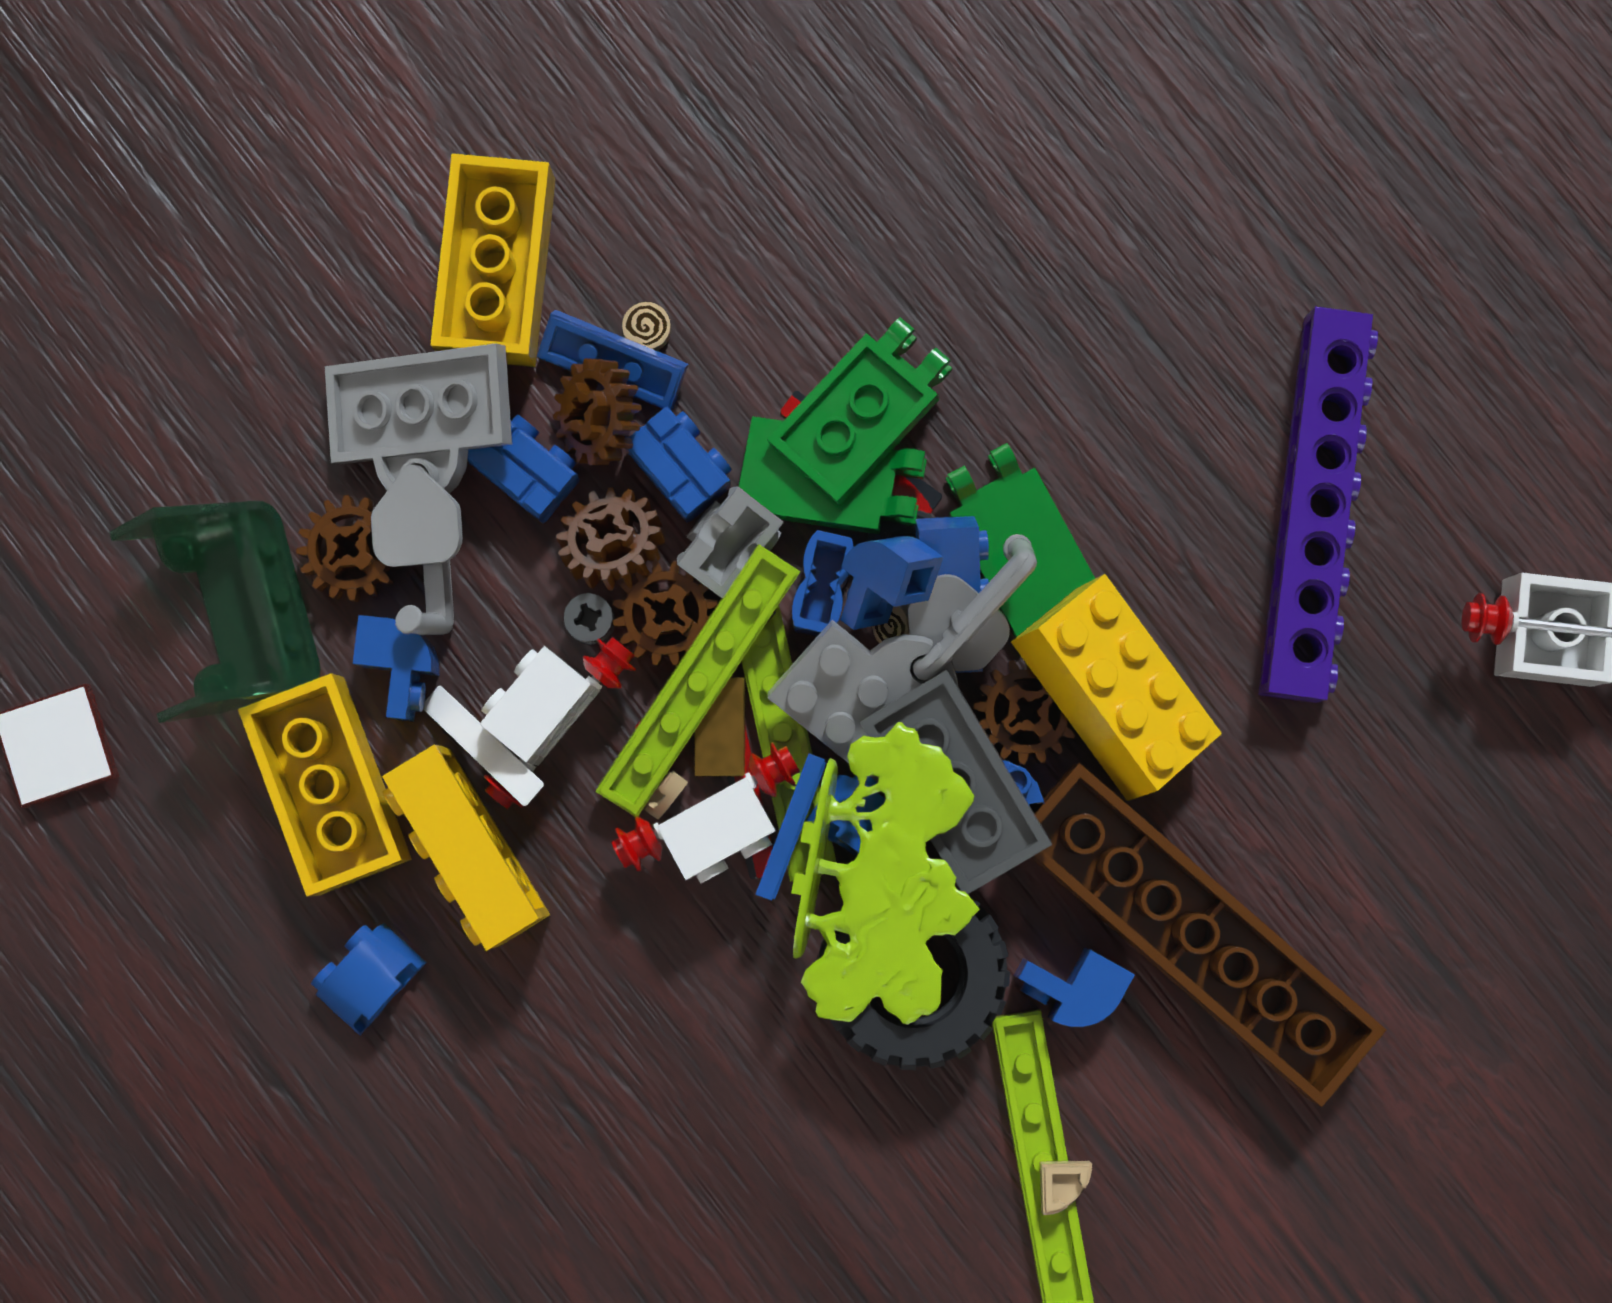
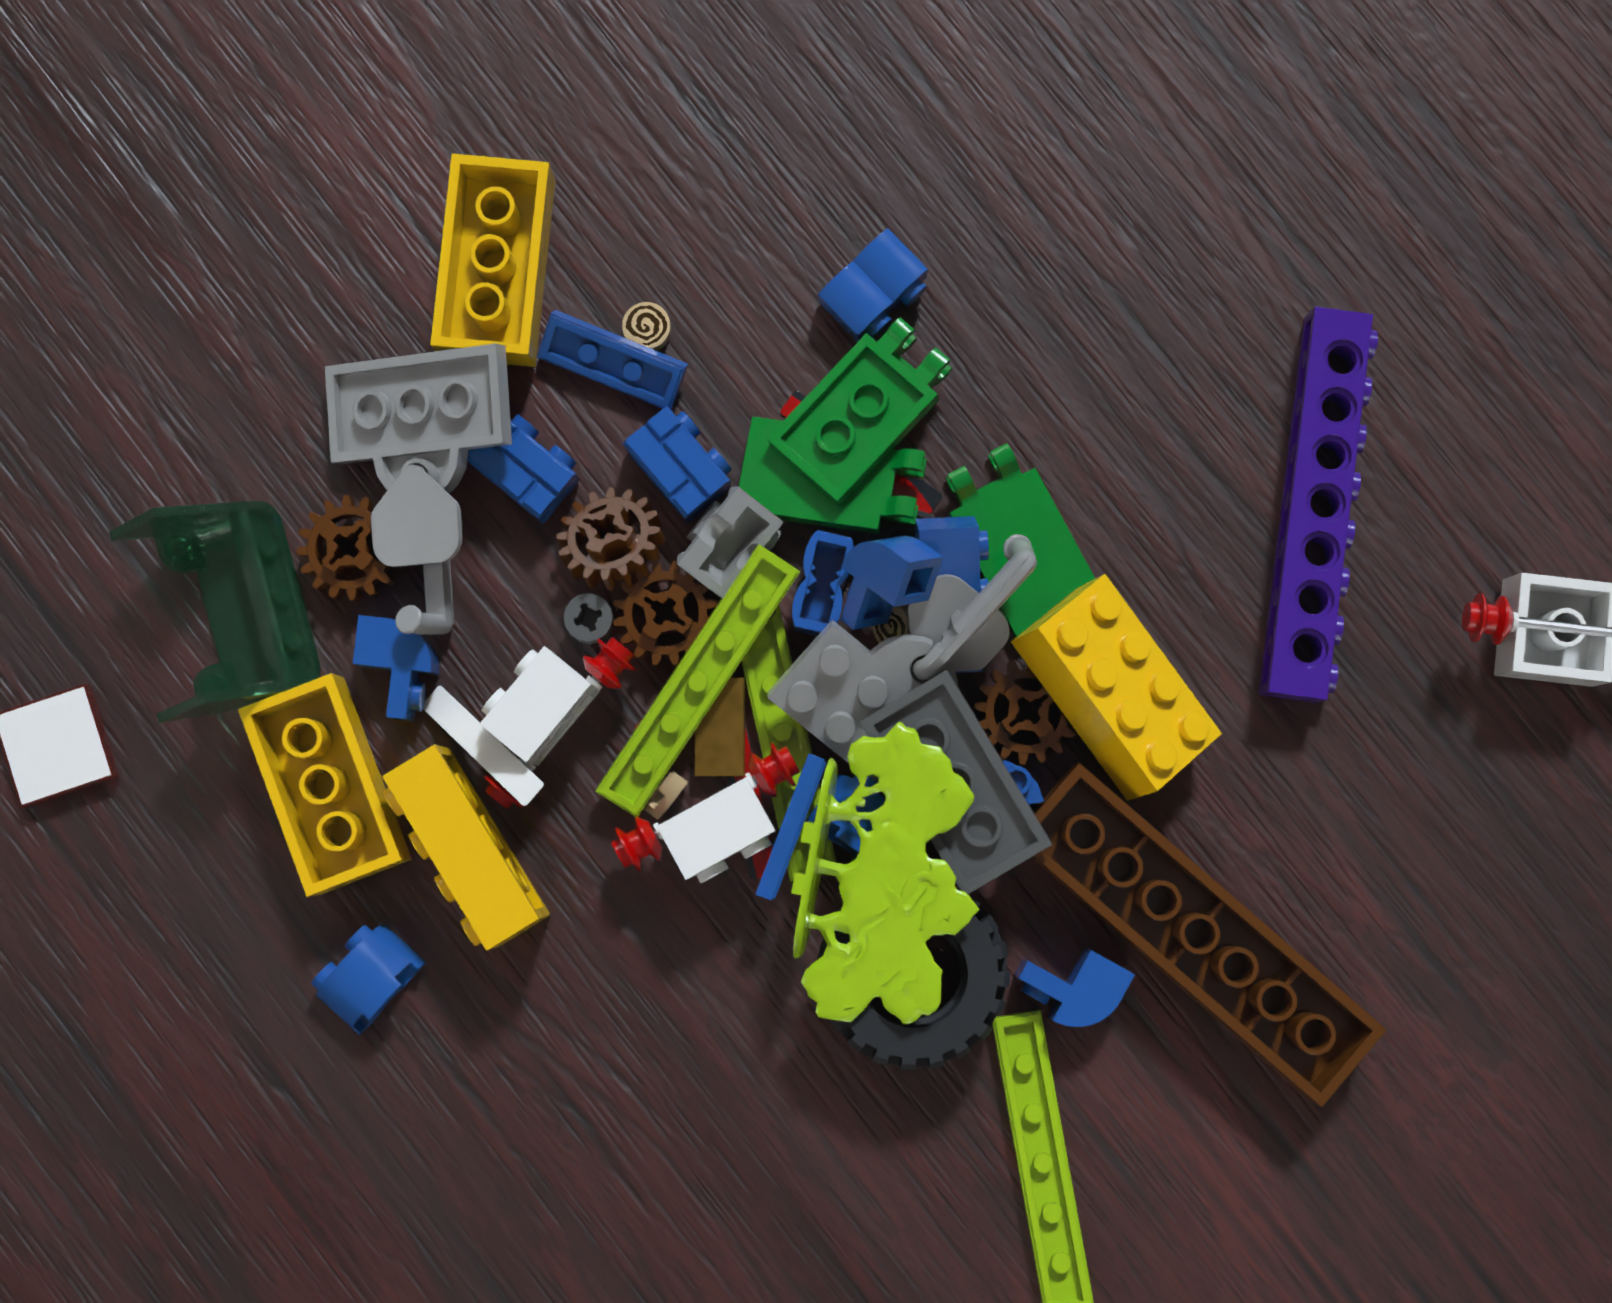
(597, 412): reddish brown gear -> none
(874, 286): none -> blue brick
(1062, 1183): tan tile -> none

